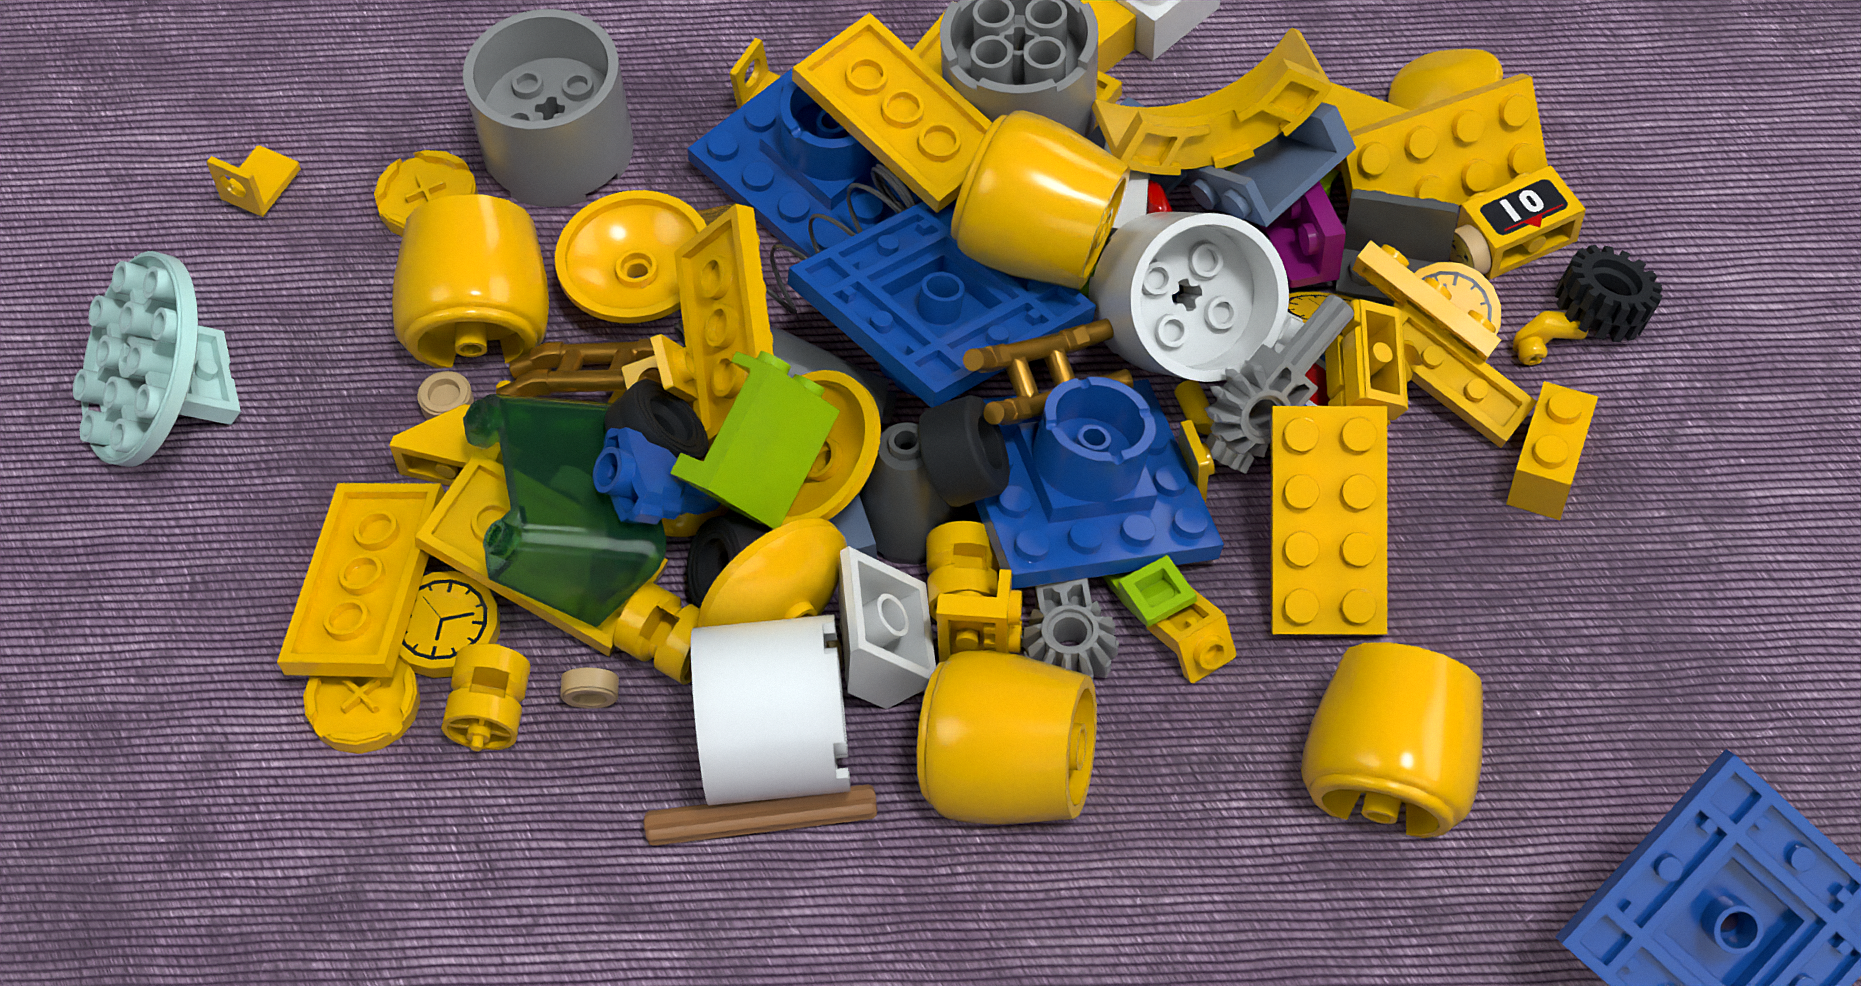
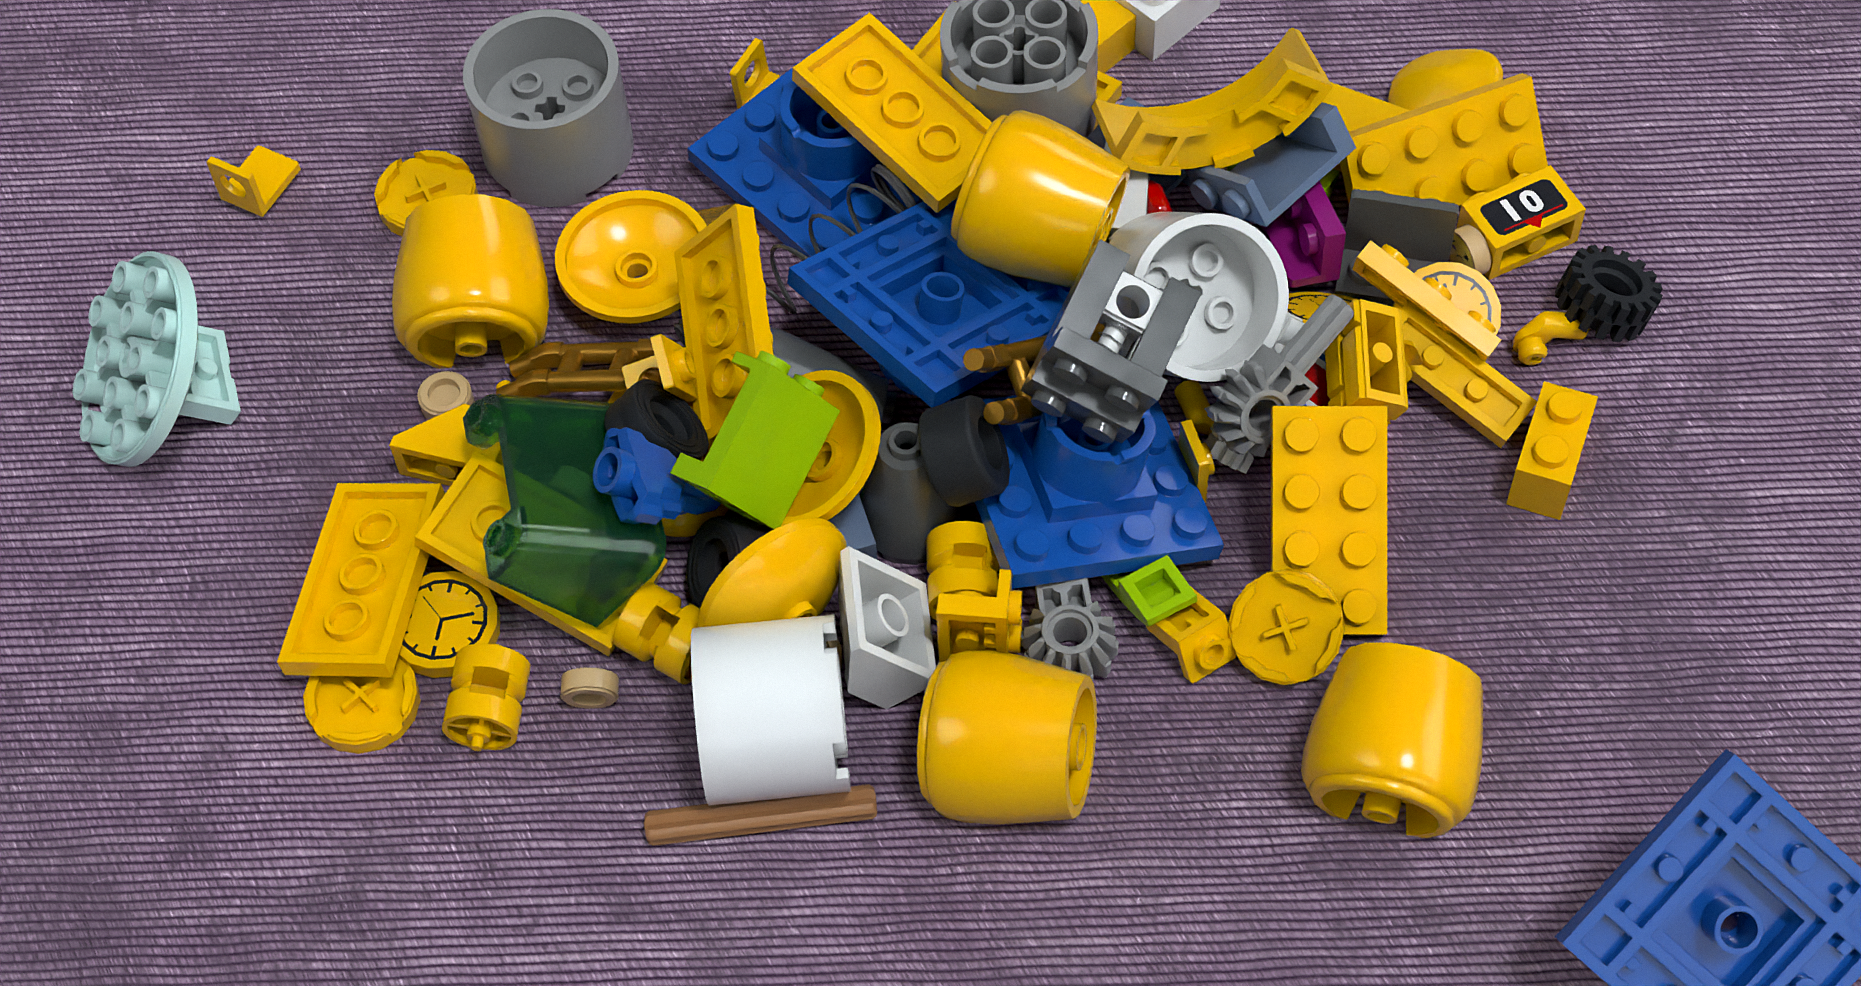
(1090, 377): none -> dark grey brick
(1286, 626): none -> yellow tile

